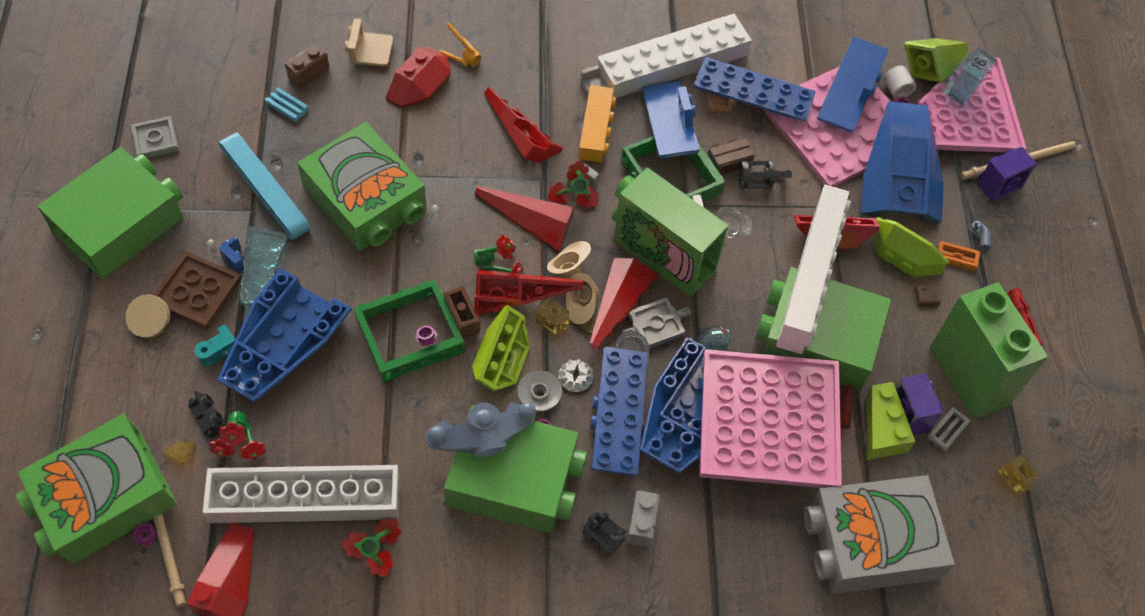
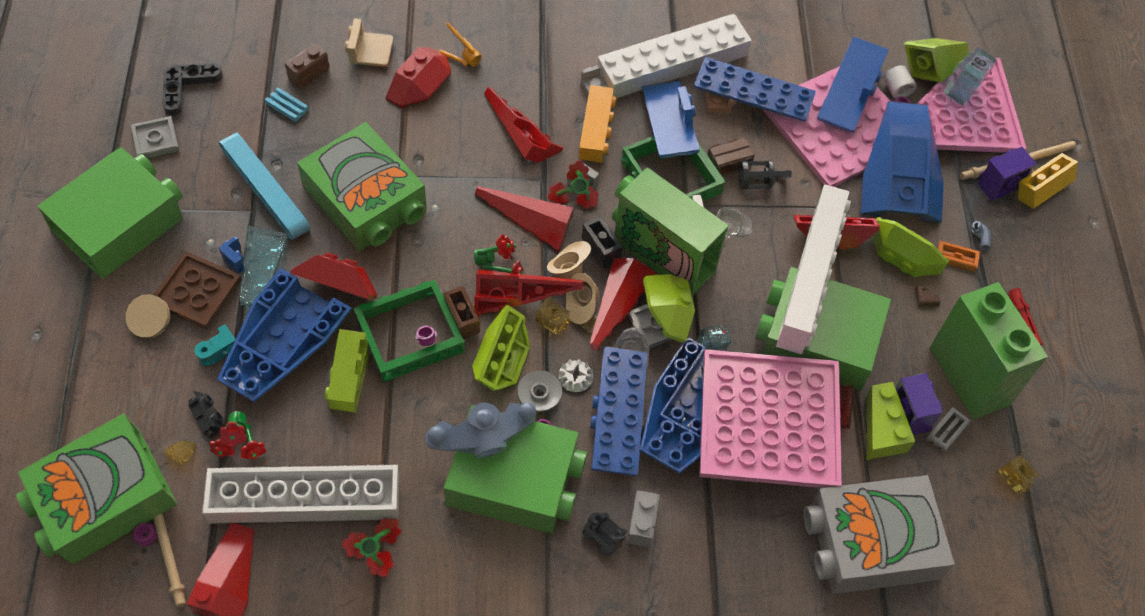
(182, 77): none -> black beam
(337, 274): none -> red wedge
(348, 371): none -> lime wedge
(602, 241): none -> black brick
(670, 304): none -> lime wedge
(1047, 180): none -> yellow brick

